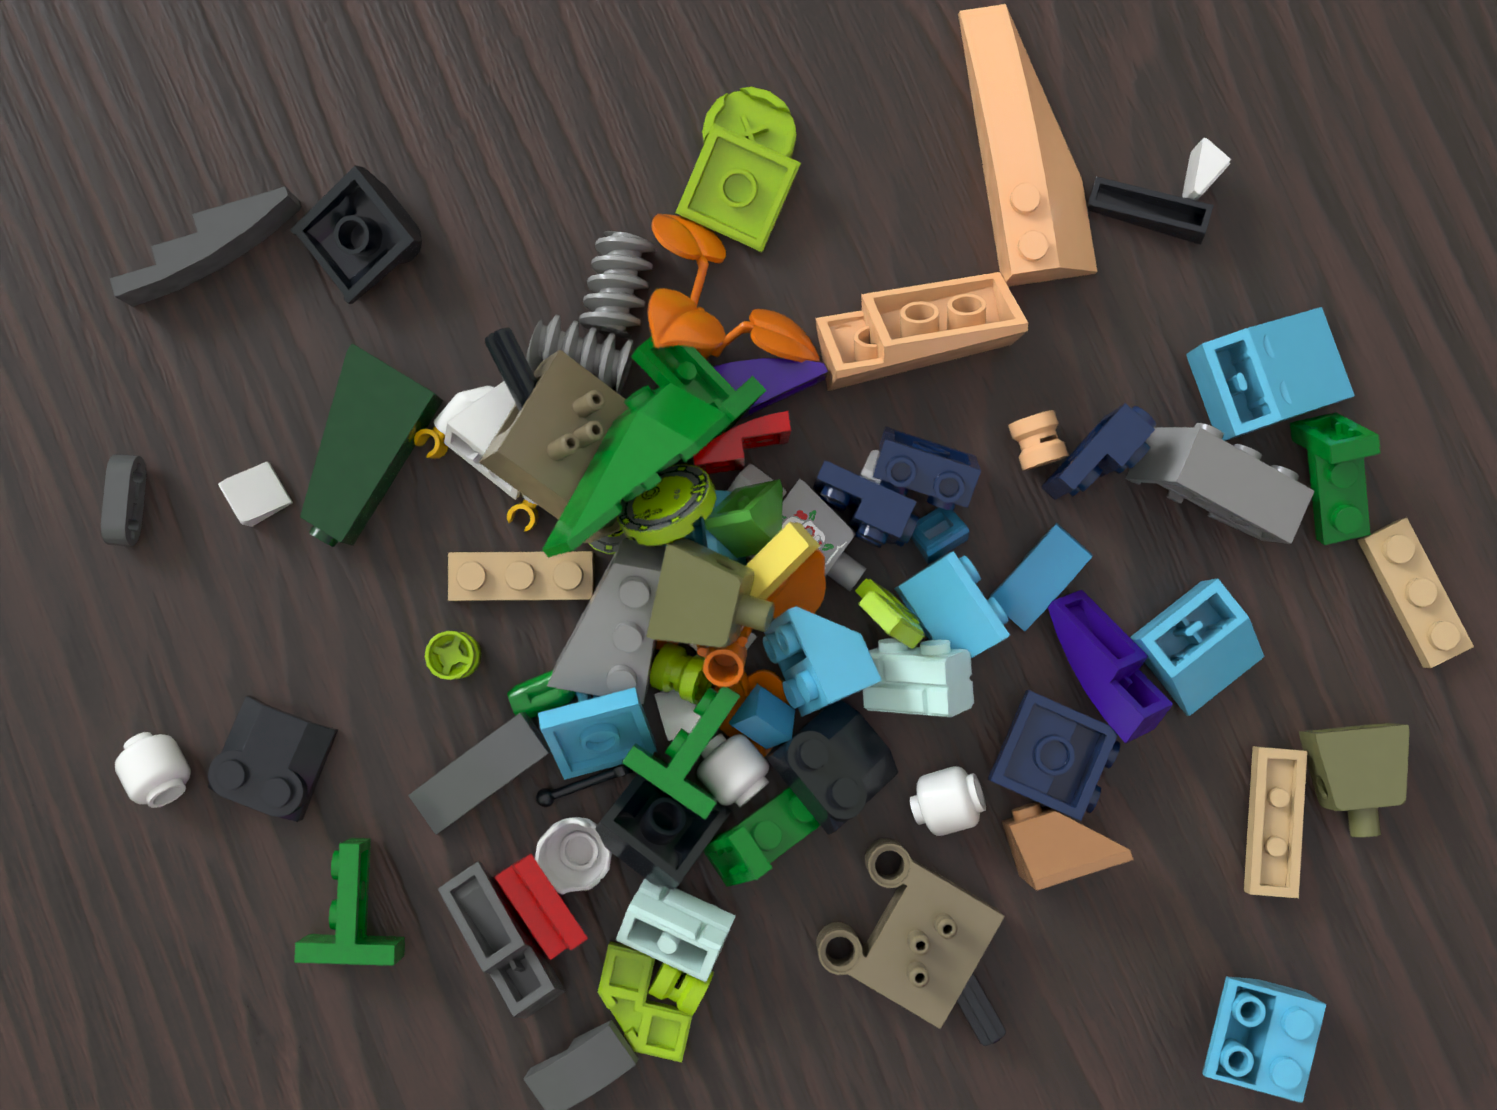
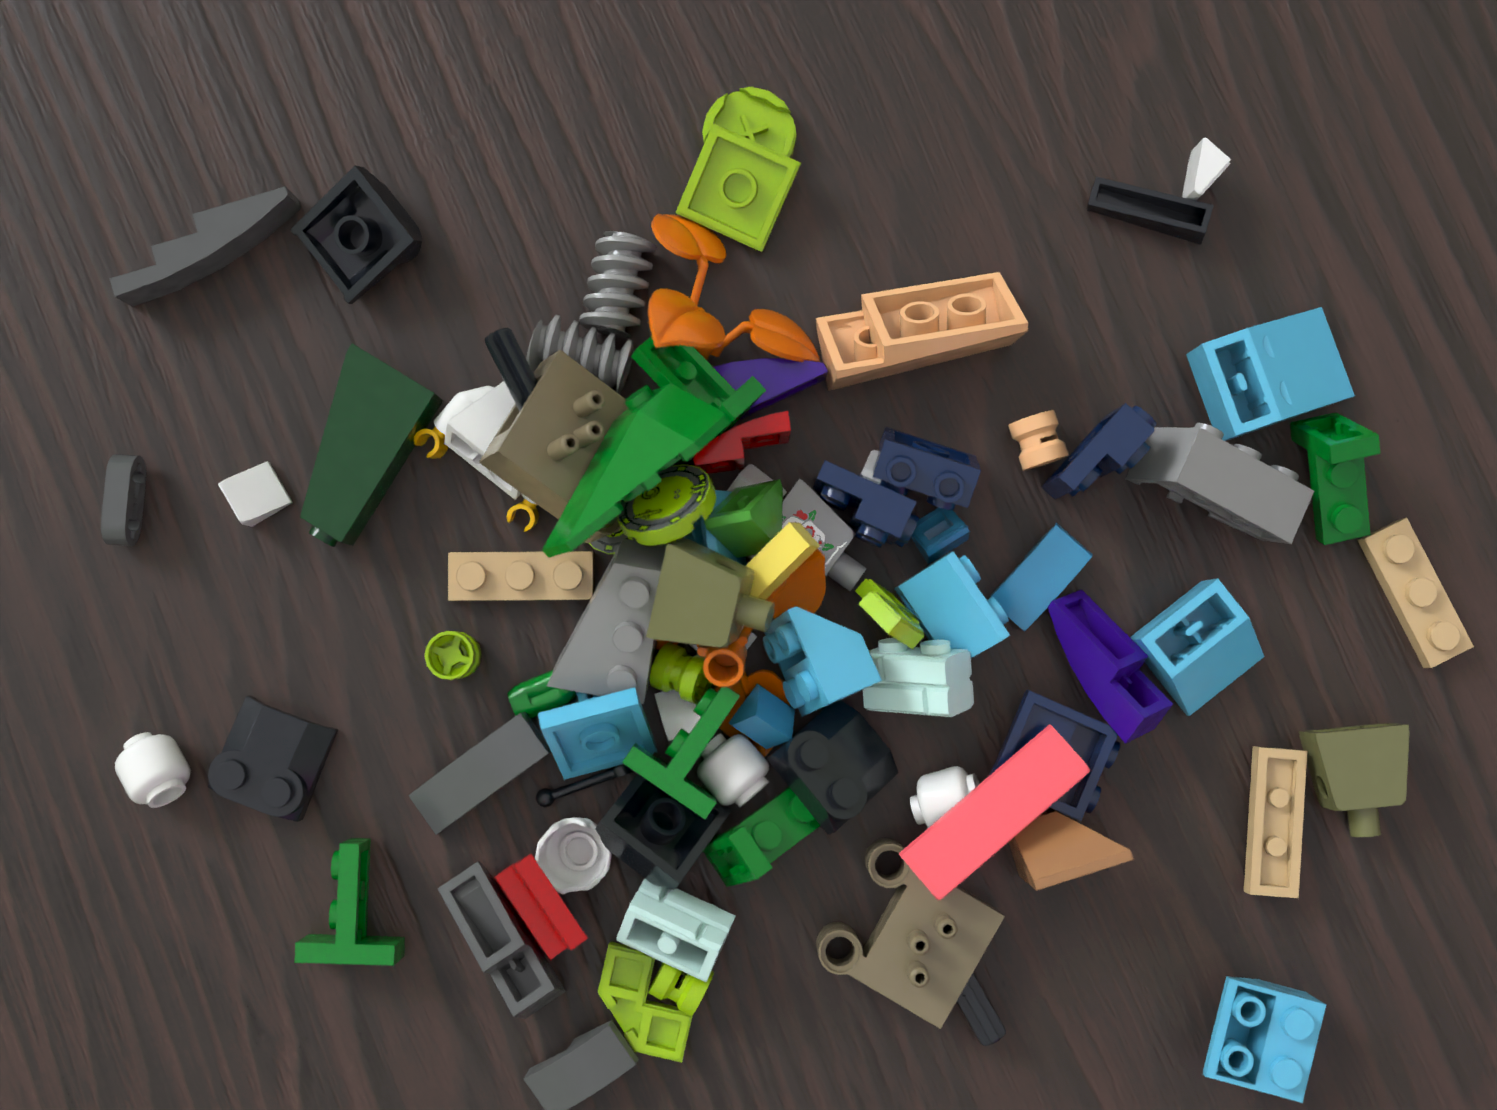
(994, 812): none -> coral slope
(1026, 163): light nougat wedge -> none

